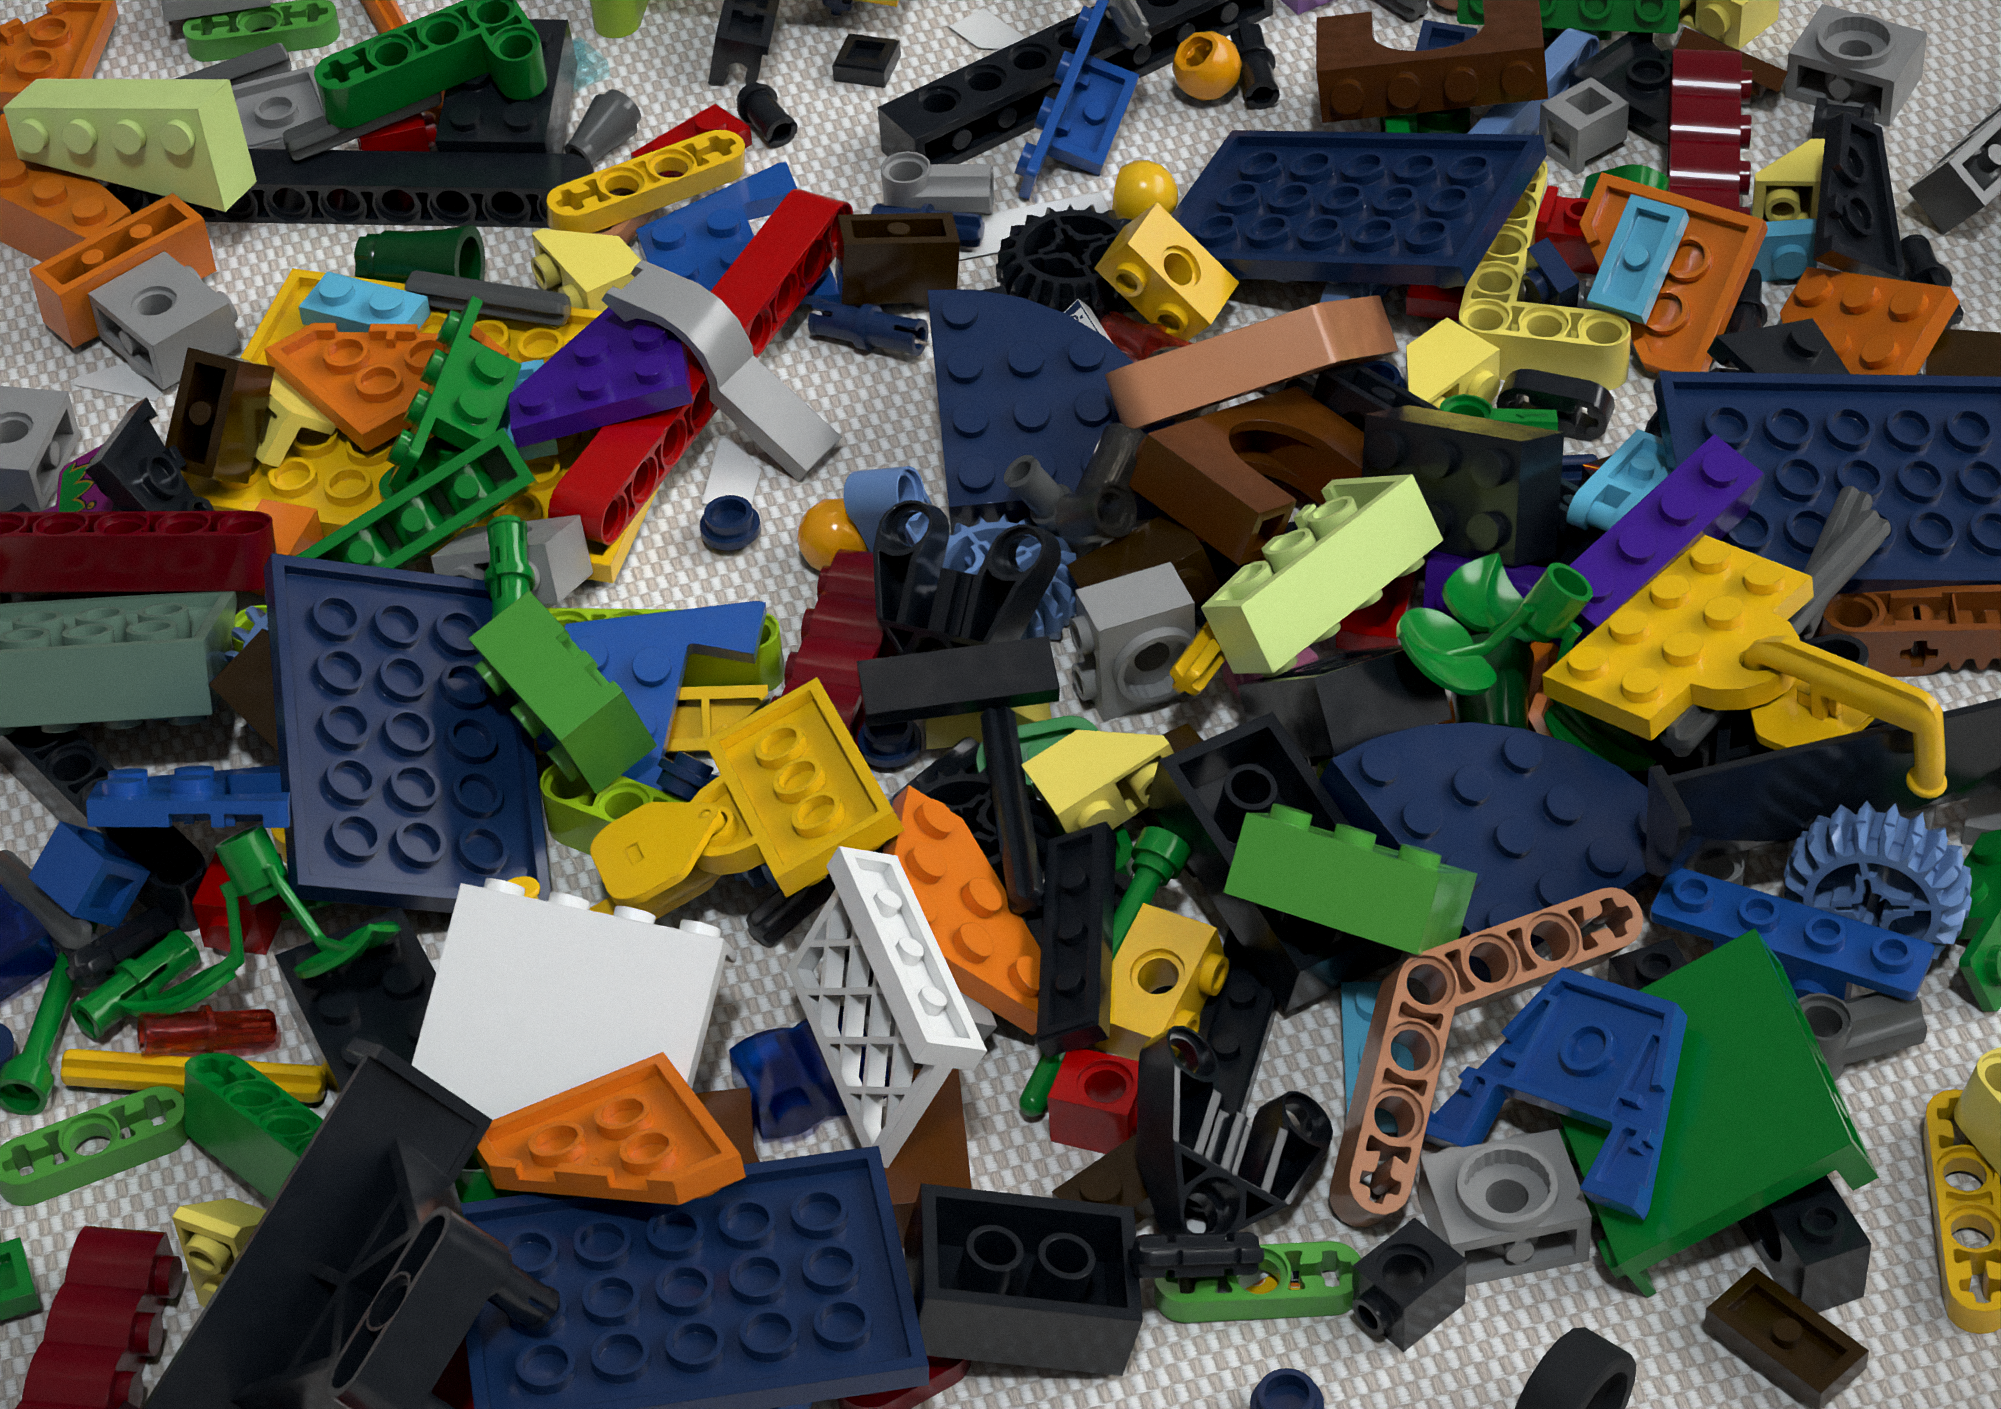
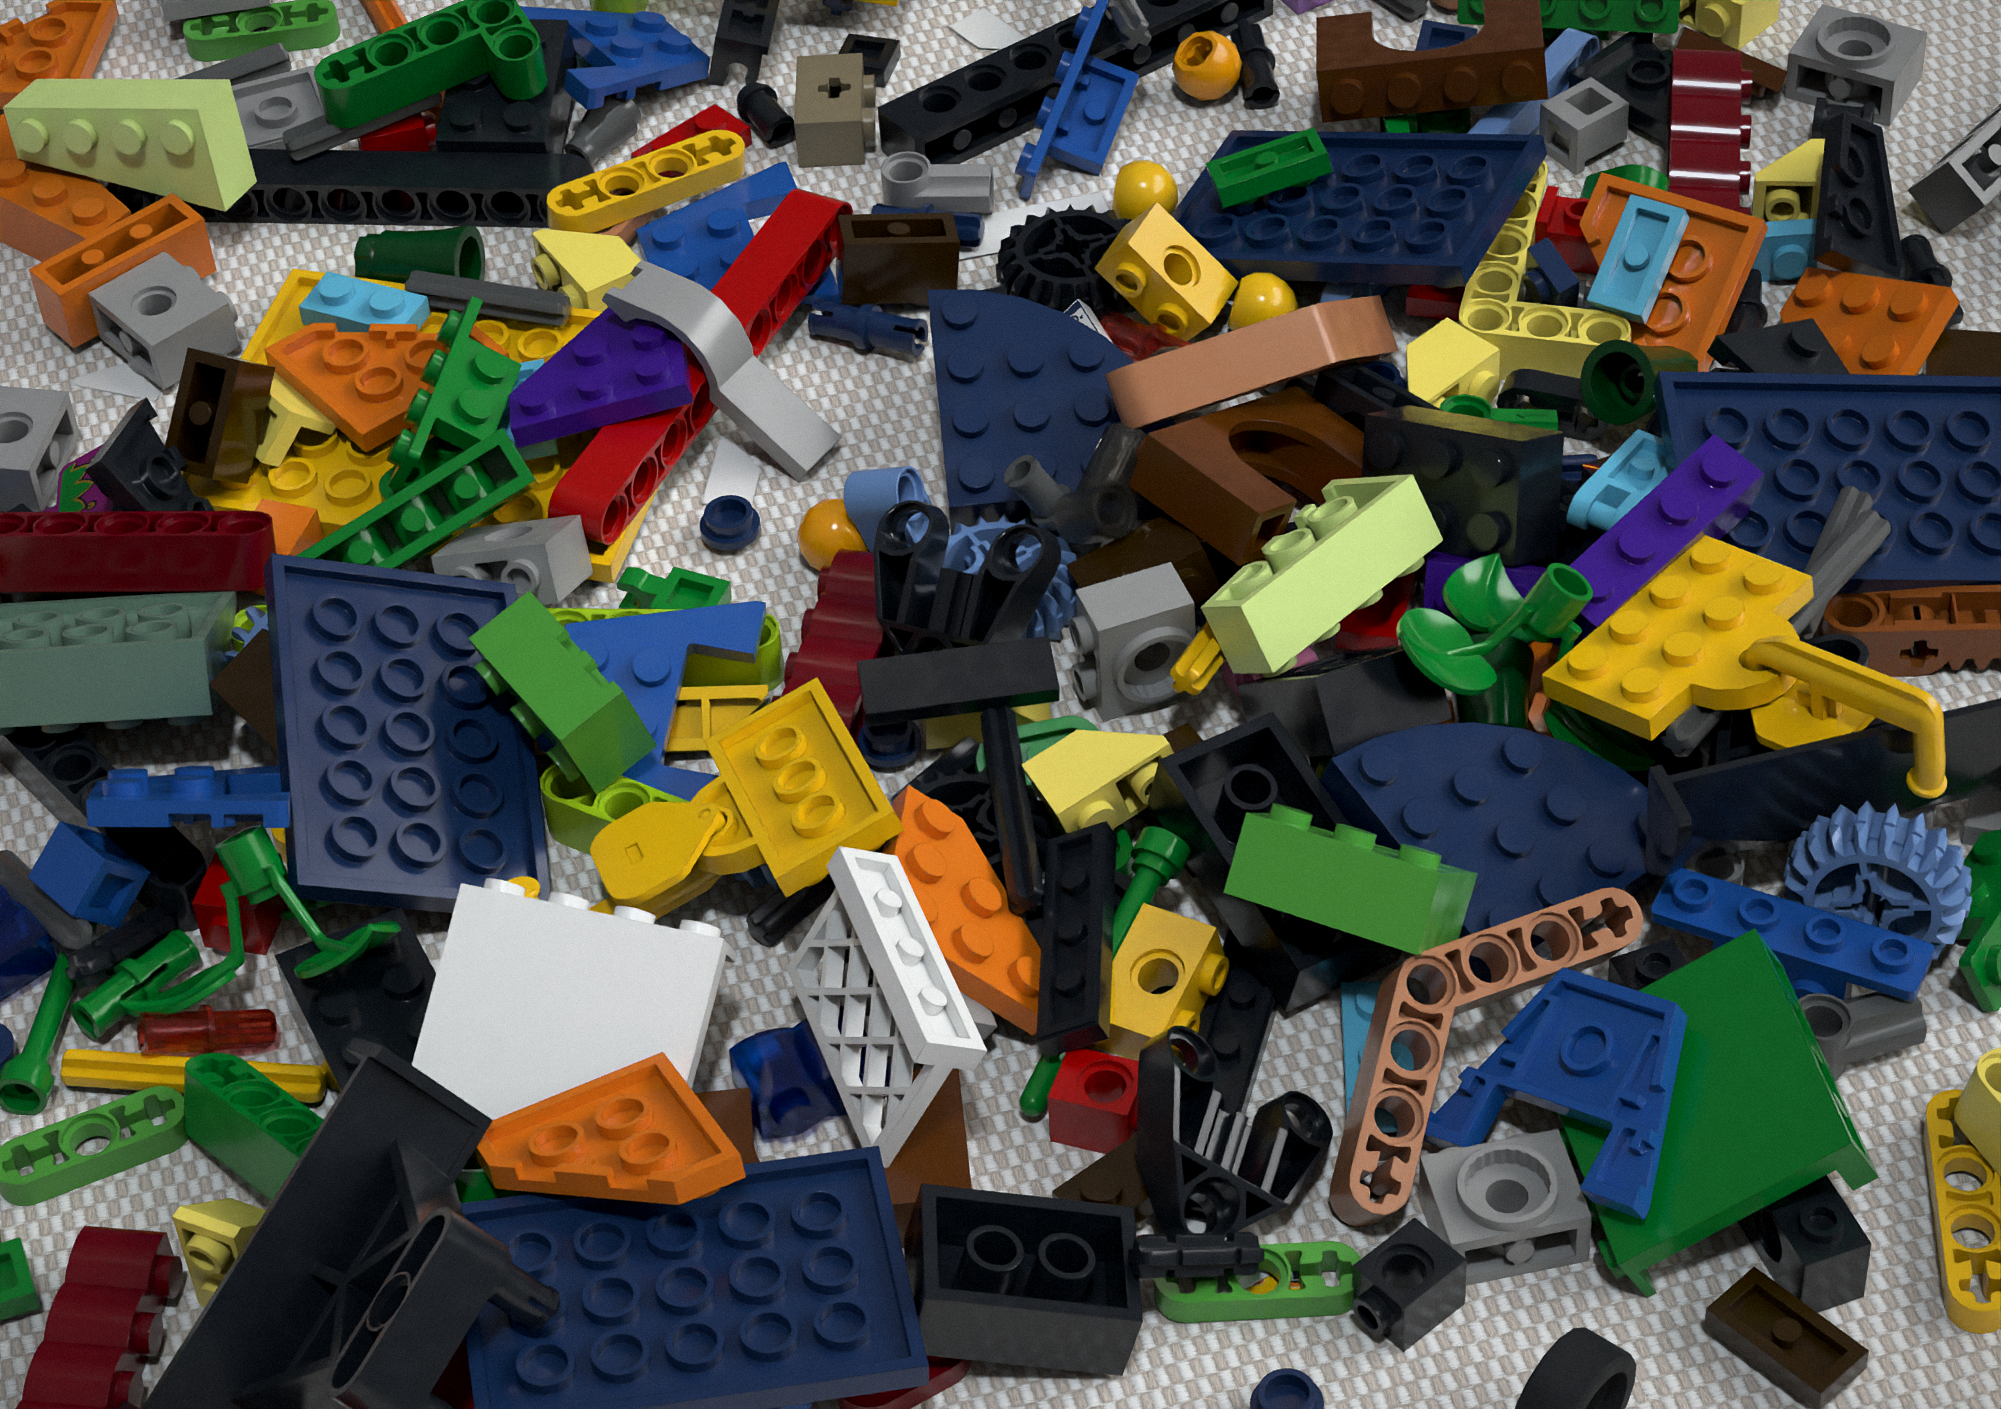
(509, 569): green pin -> none
(625, 53): none -> blue wing
(679, 591): none -> green plate
(684, 775): dark blue plate -> none
(832, 110): none -> dark tan brick
(1260, 298): none -> yellow piece
(1268, 168): none -> green plate
(1621, 377): none -> dark green plant

